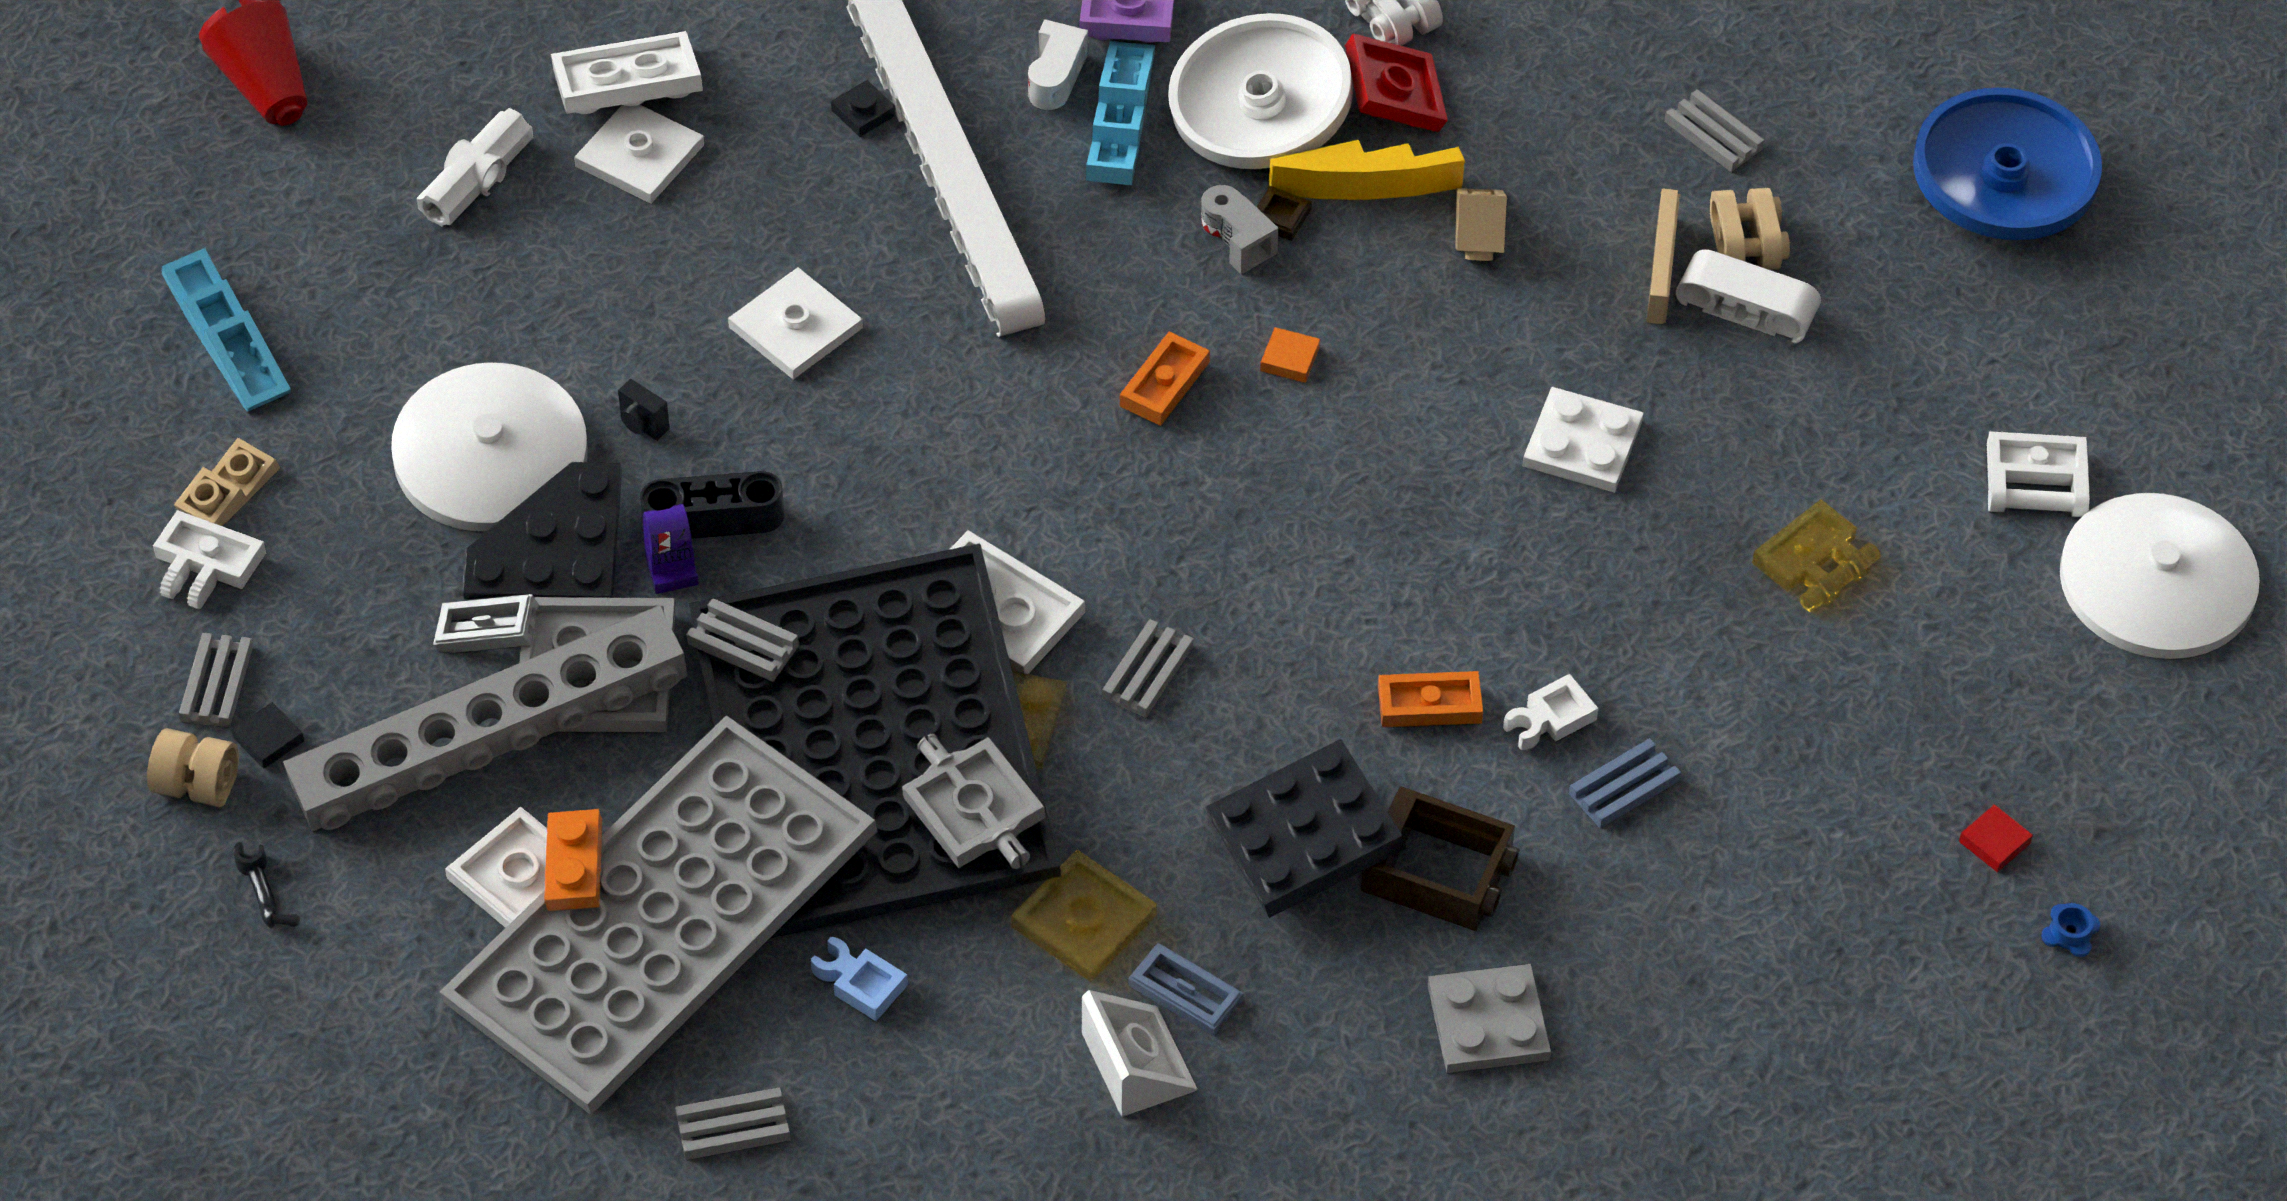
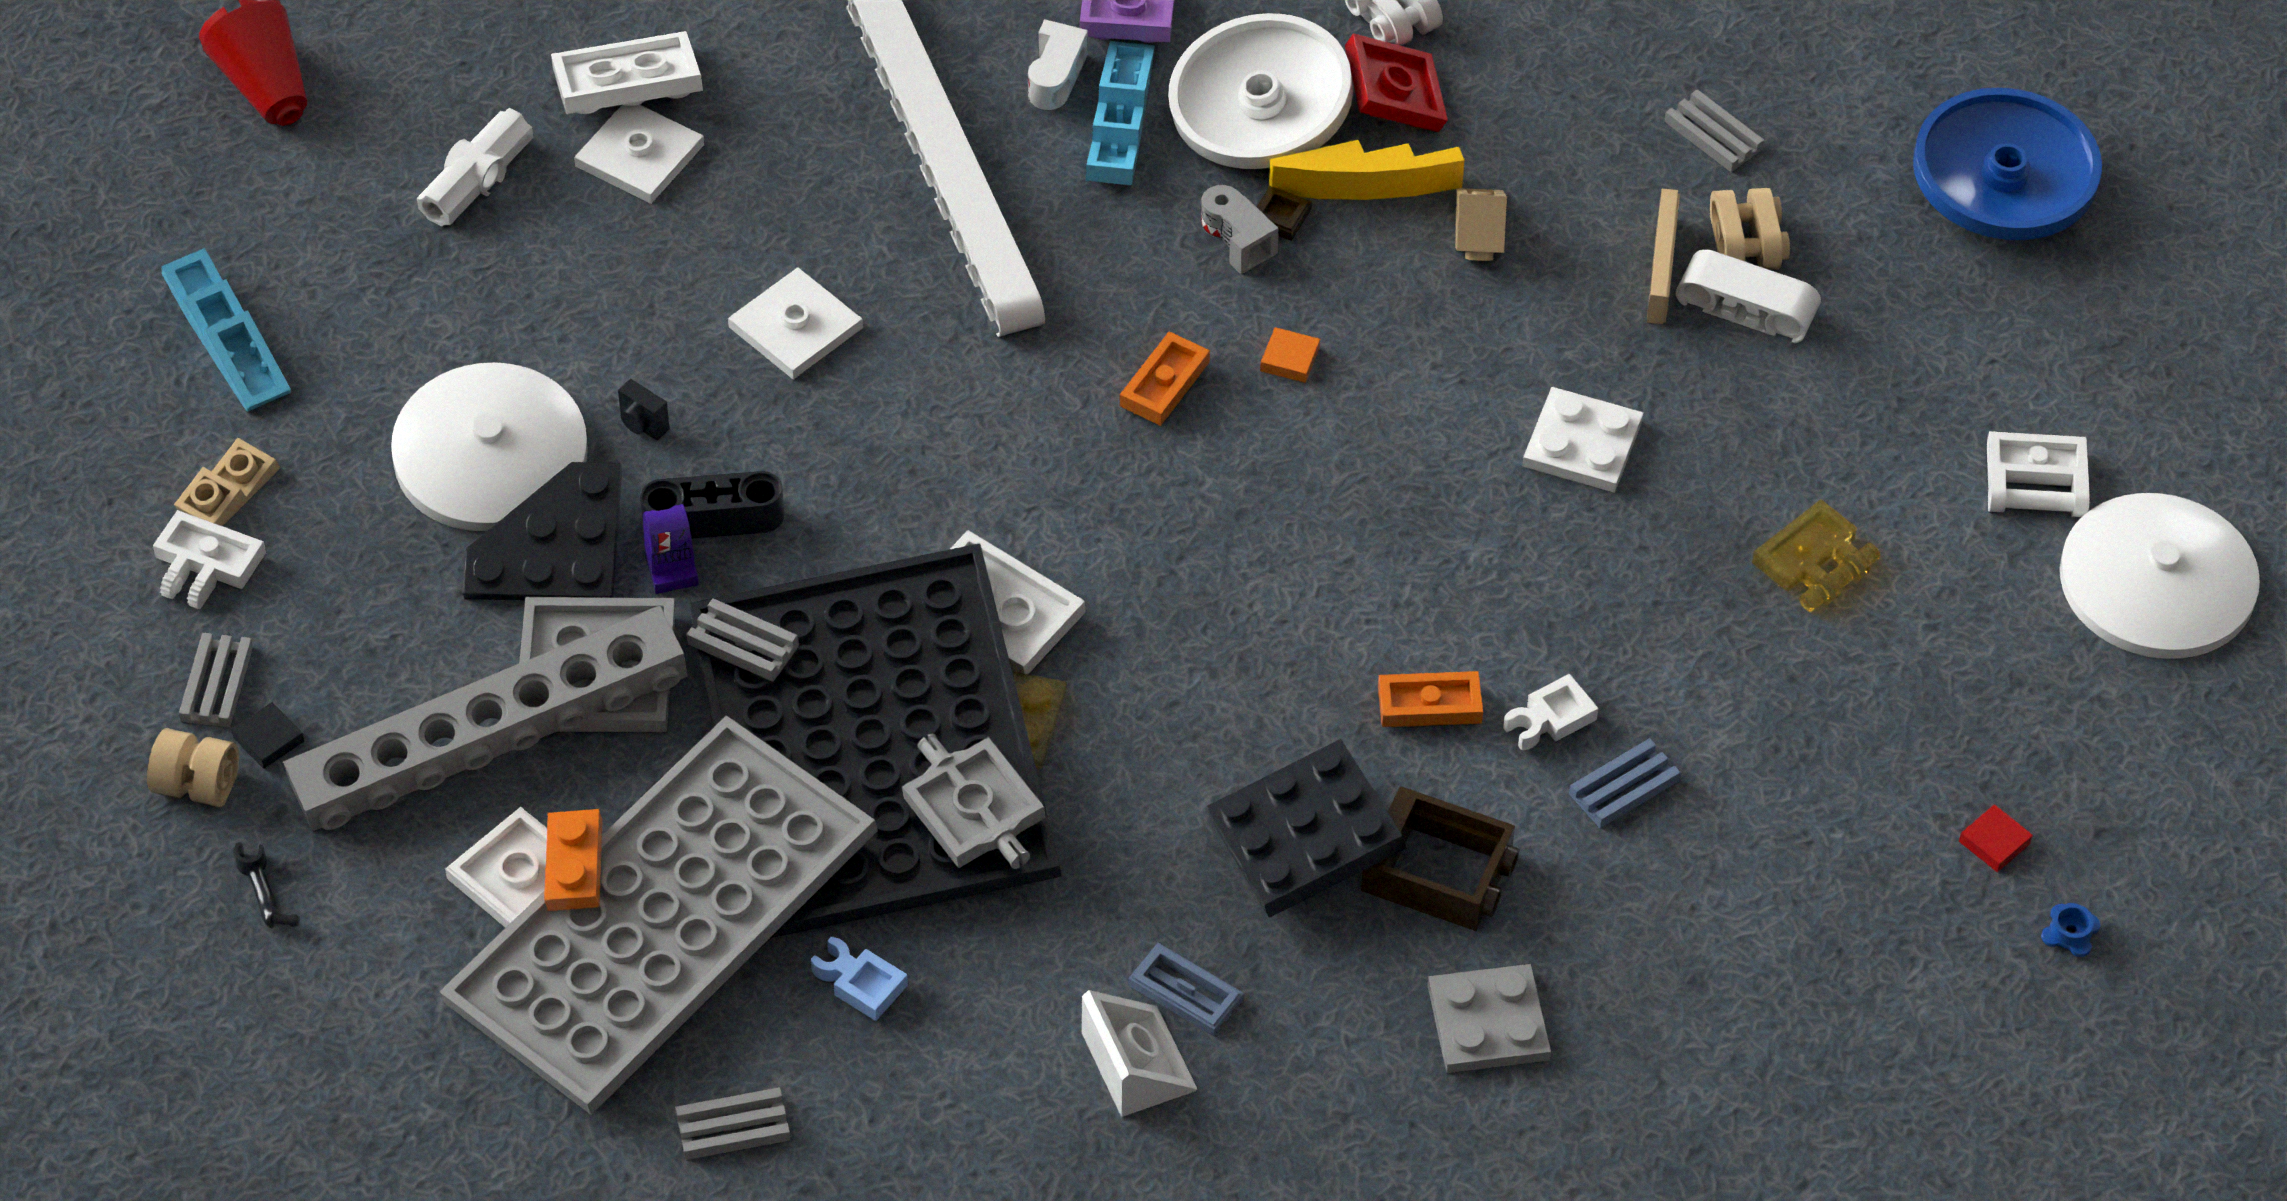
(484, 631): light grey tile -> none
(863, 108): black plate -> none
(1084, 915): clear yellow plate -> none
(1165, 639): light grey tile -> none

